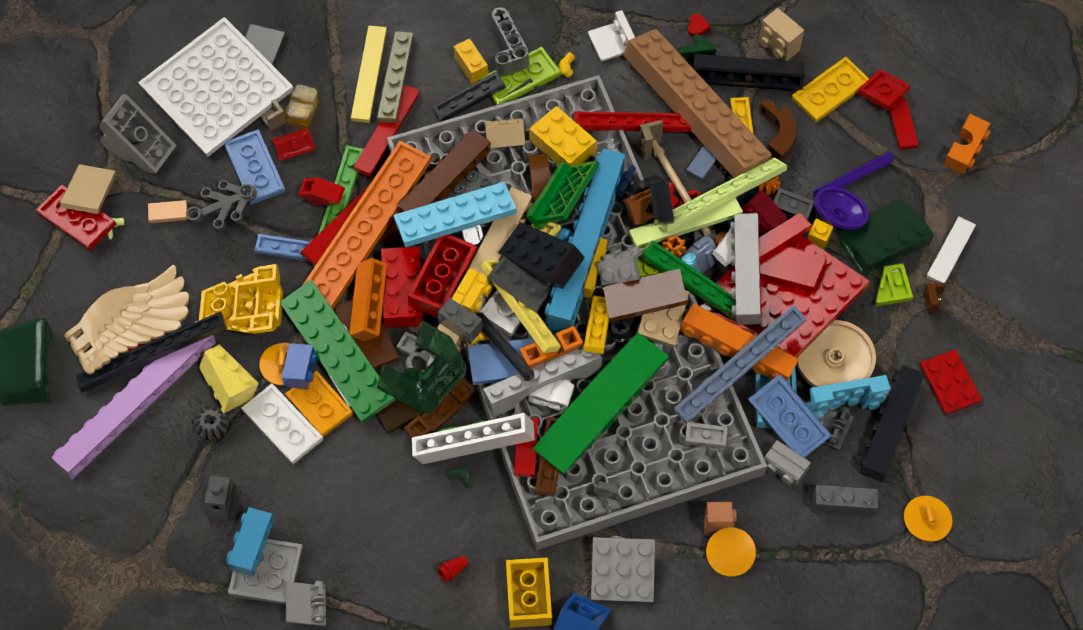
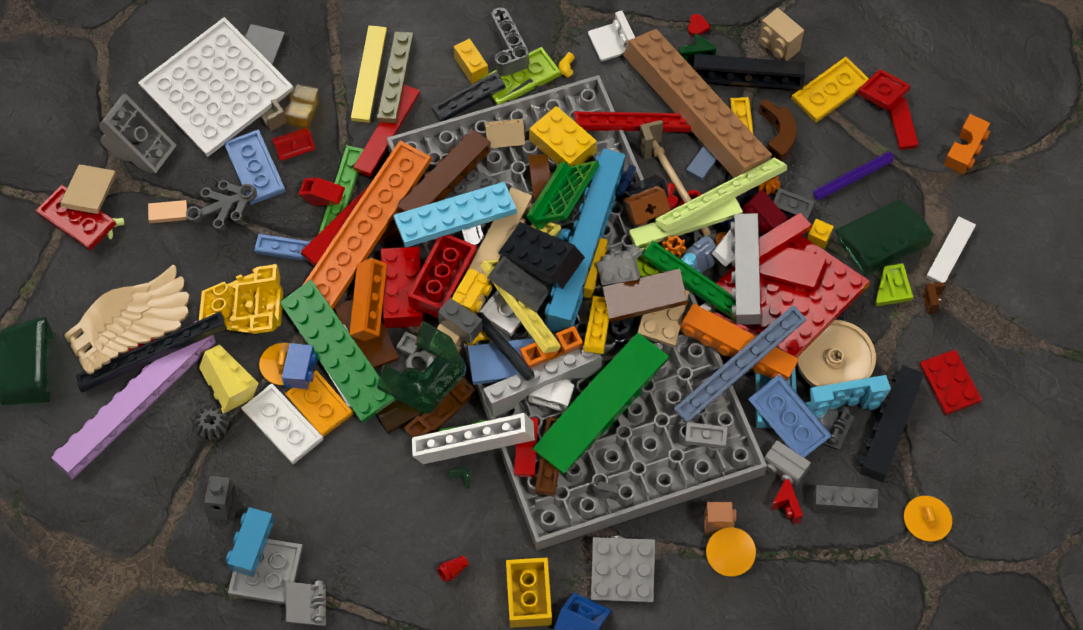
(661, 204): black panel -> none
(787, 499): none -> red slope
(841, 208): dark purple dish -> none

